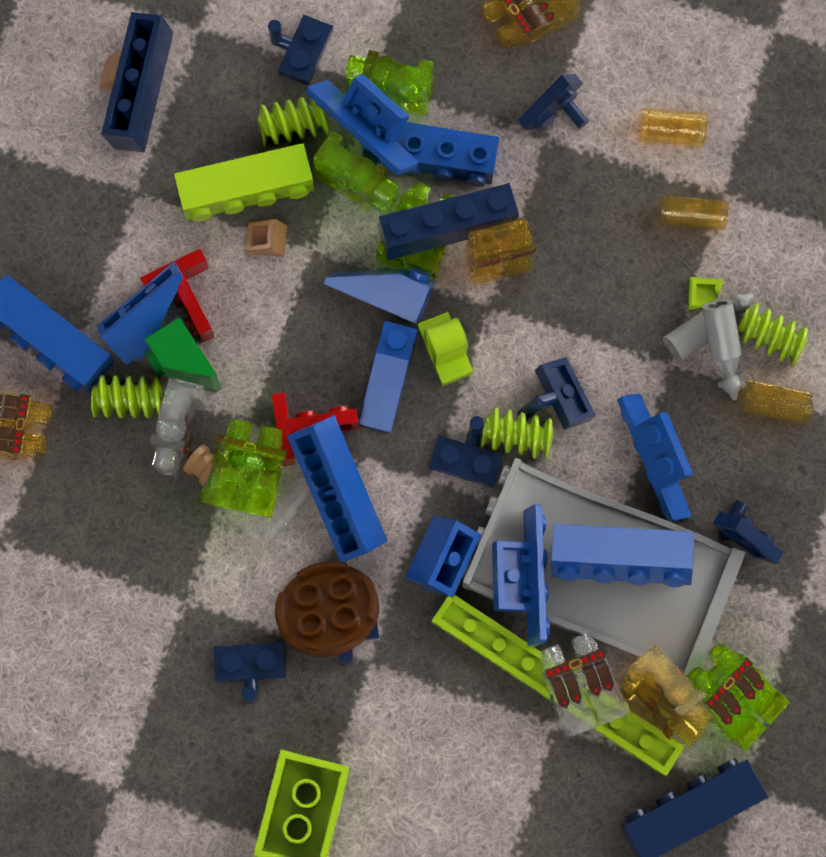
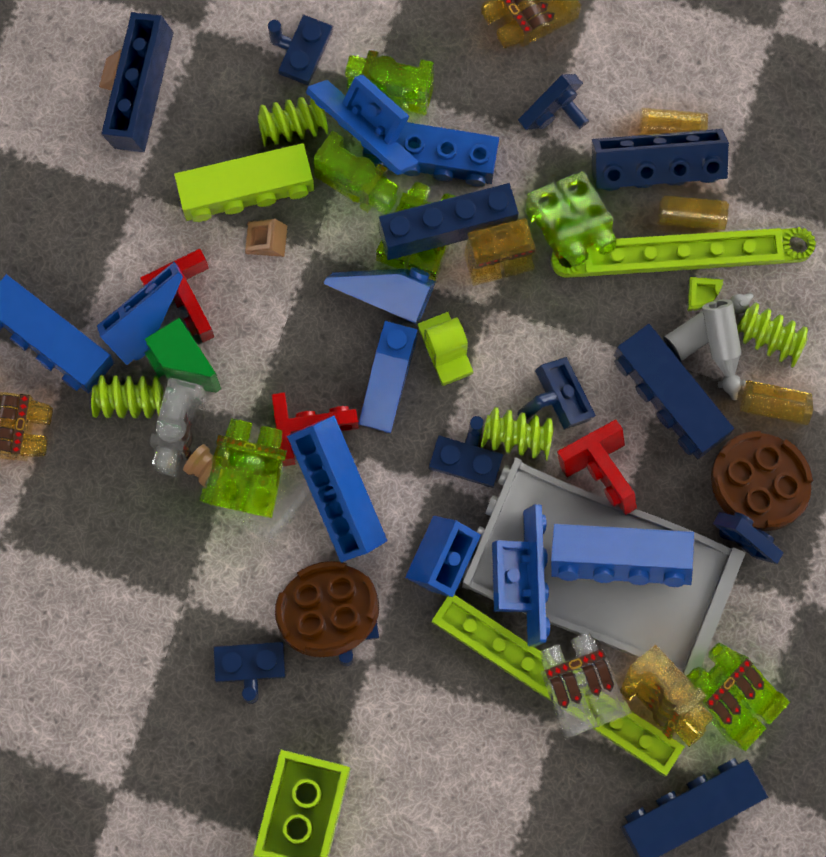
(572, 218): none -> clear neon green hips
(593, 452): none -> red bracket
(659, 159): none -> dark blue brick
(660, 454): blue bracket -> none
(672, 391): none -> dark blue brick
(693, 252): none -> lime plate
(762, 480): none -> reddish brown tile

